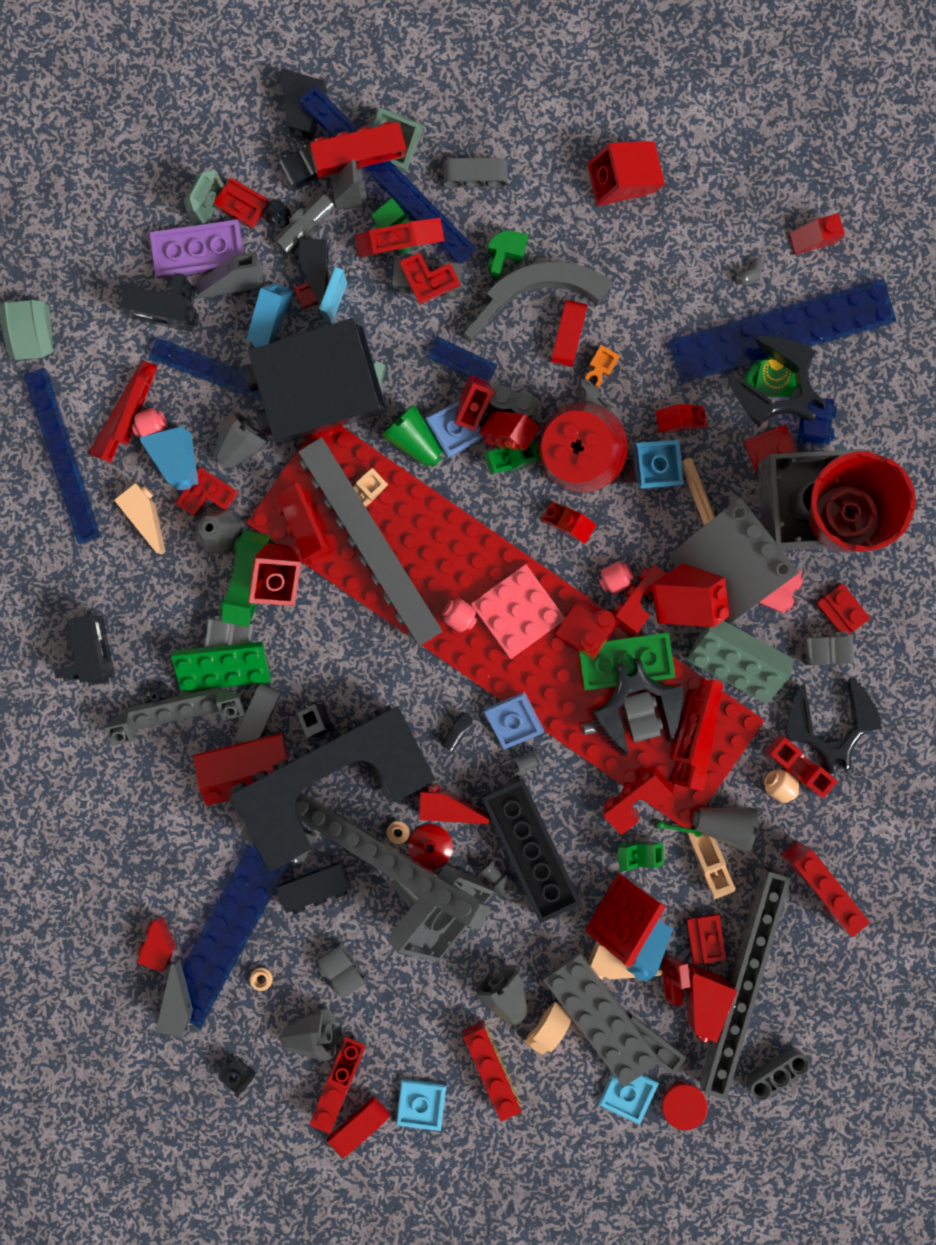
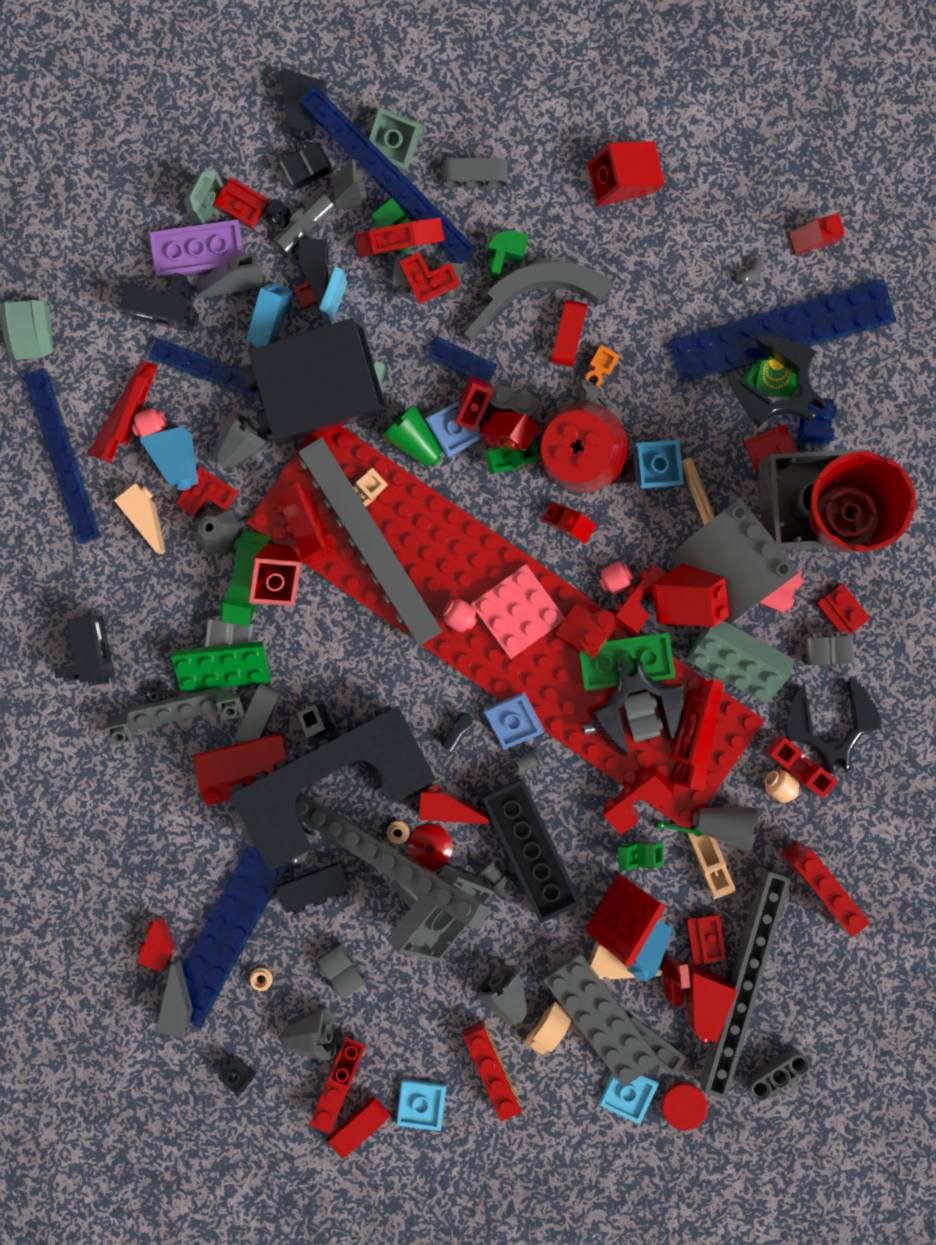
(366, 146): red brick -> none
(681, 418): red slope -> none

